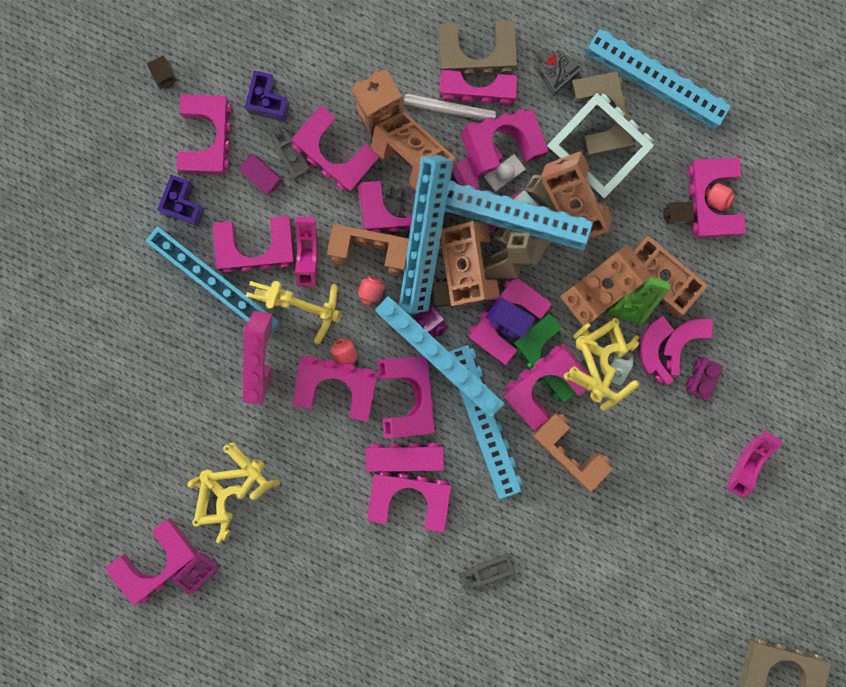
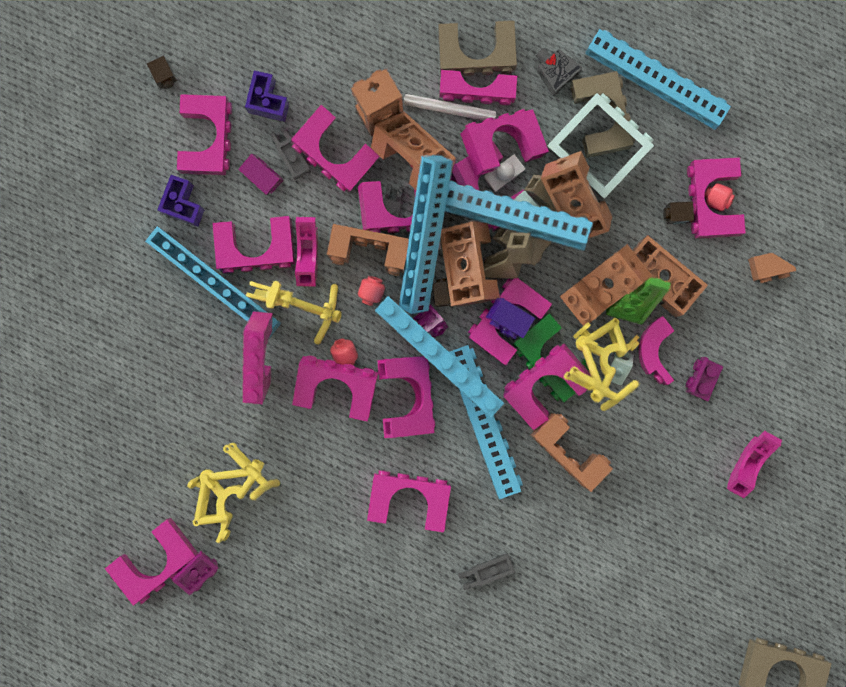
(404, 458): dark pink brick -> none
(682, 334): dark pink arch -> none
(768, 266): none -> nougat slope

